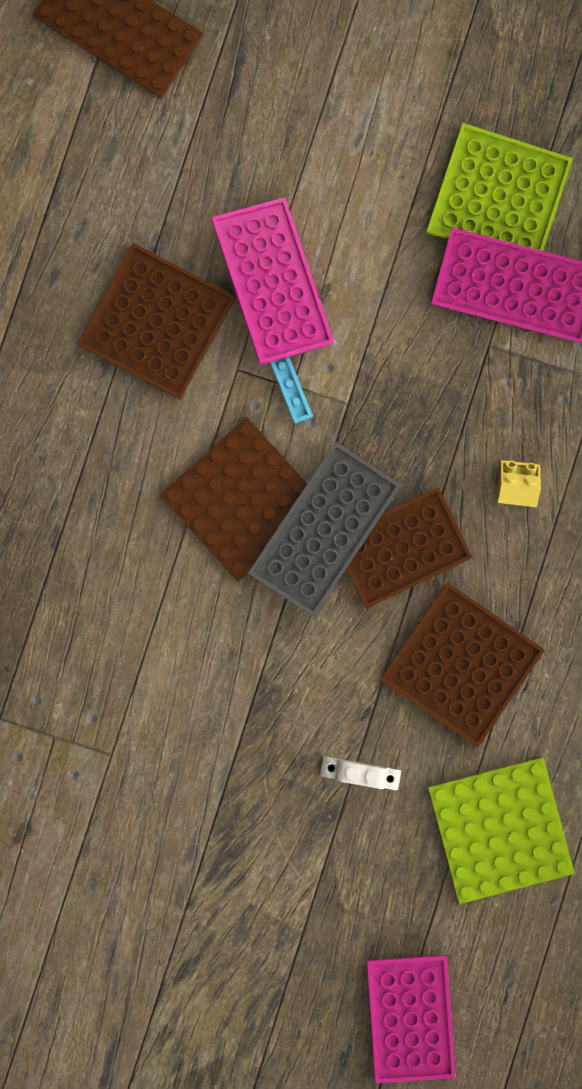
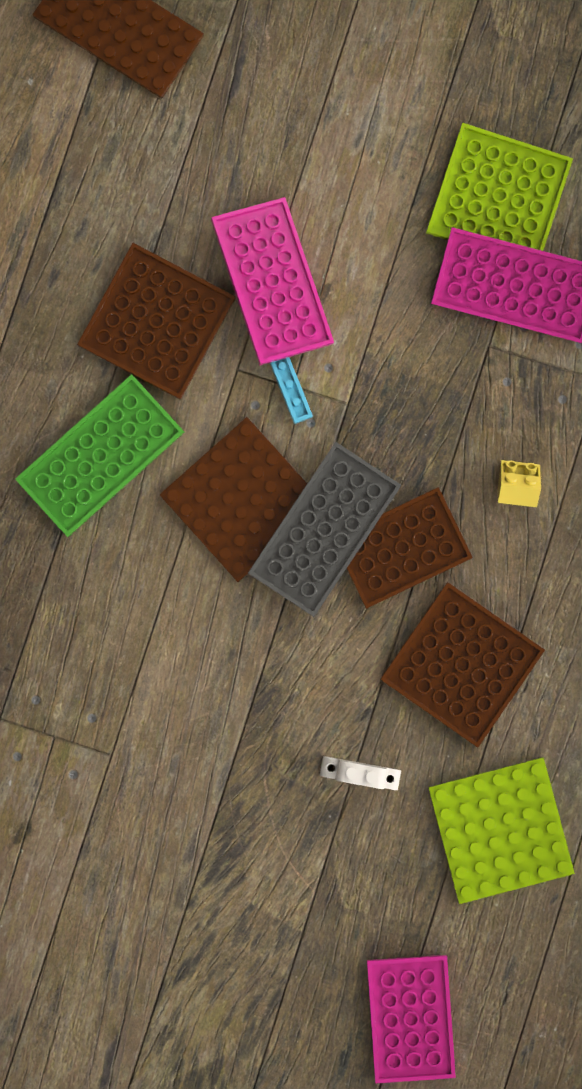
(99, 455): none -> bright green plate

